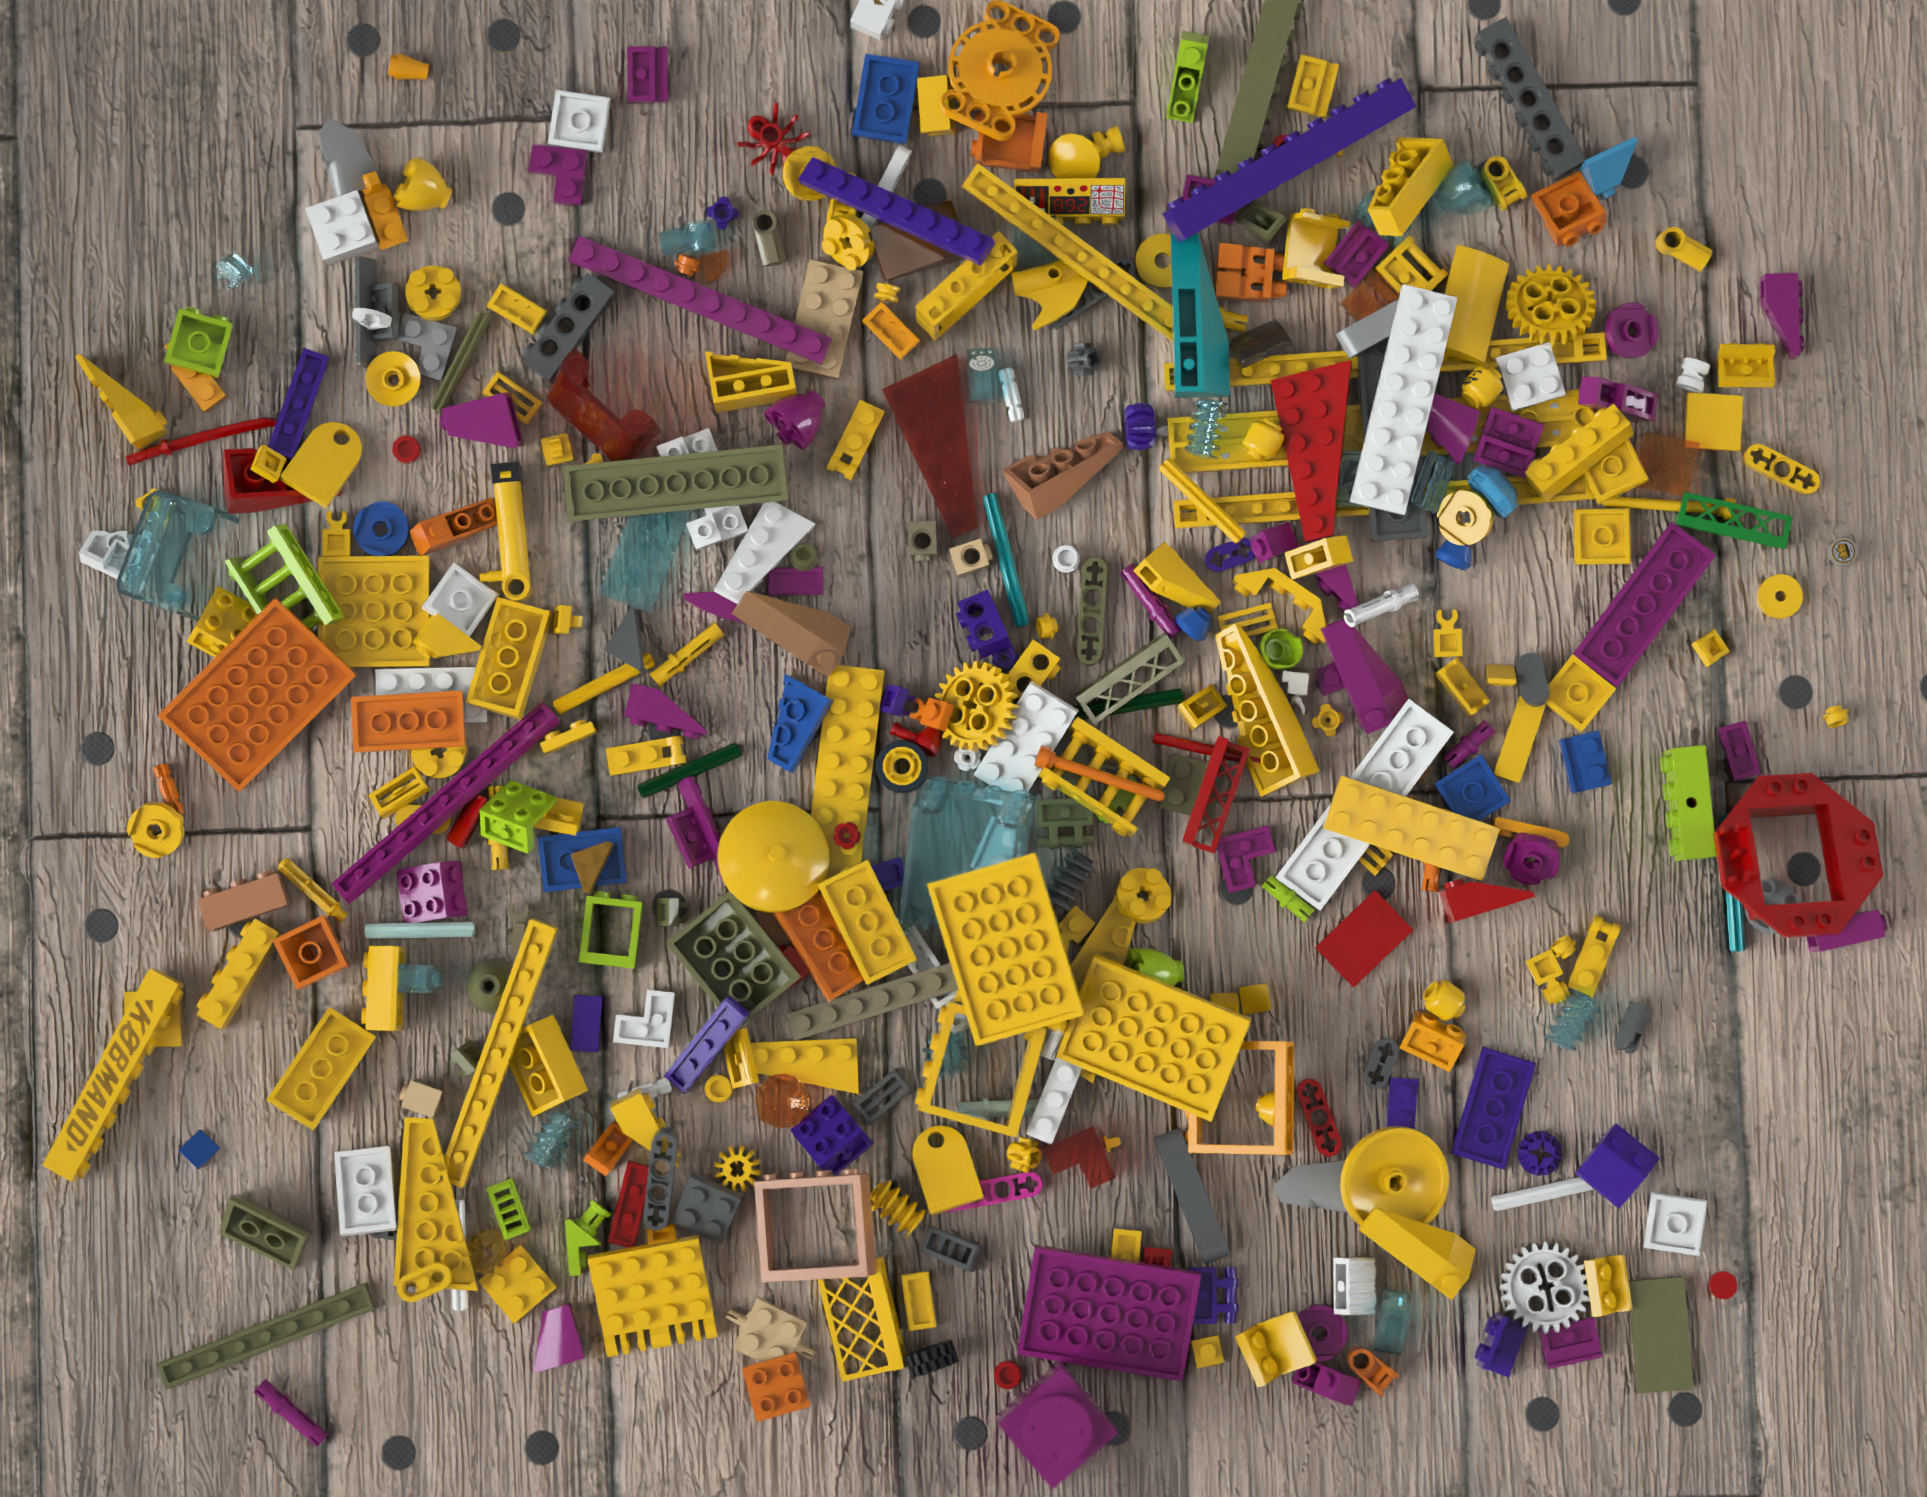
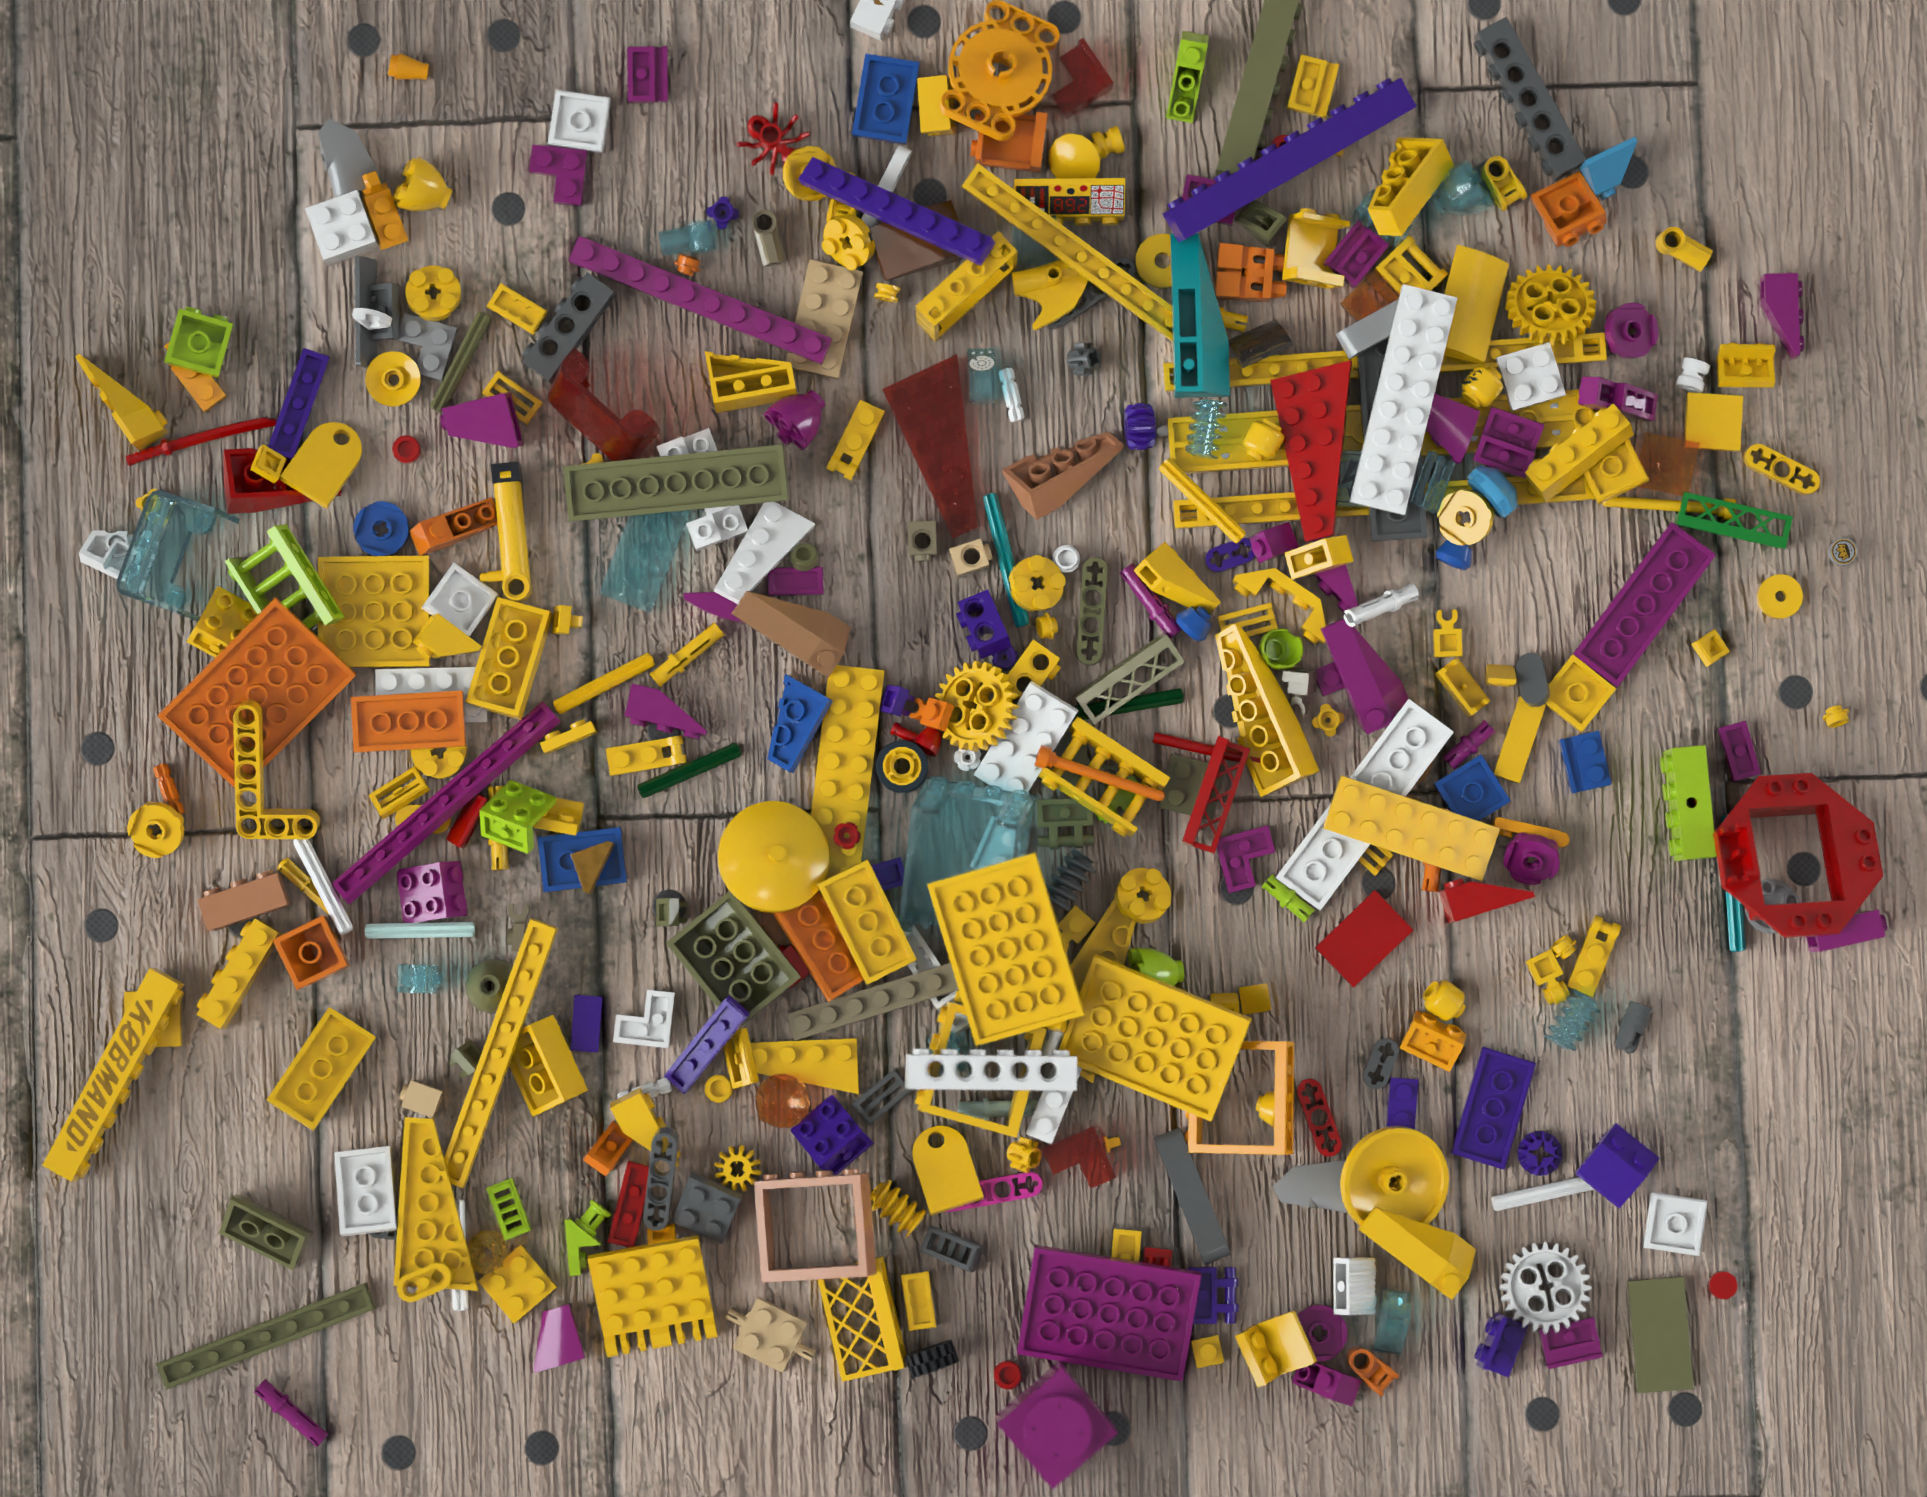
(199, 1149): blue slope -> none
(234, 269): clear light blue tile -> none
(255, 784): none -> yellow beam
(323, 885): none -> white axle
(336, 540): yellow plate -> none
(384, 1003): yellow slope -> none
(551, 1139): clear light blue piece -> none
(557, 449): yellow tile -> none
(627, 641): dark grey tile -> none
(627, 901): lime window -> none
(695, 827): magenta bracket -> none
(713, 265): clear orange tile -> none
(776, 1387): orange hinge -> none
(891, 331): light orange plate -> none
(1051, 581): none -> yellow plate
(1063, 1077): none -> white brick
(1088, 82): none -> clear red panel
(1201, 706): yellow slope -> none
(1601, 536): yellow plate -> none
(1608, 1285): yellow bracket -> none

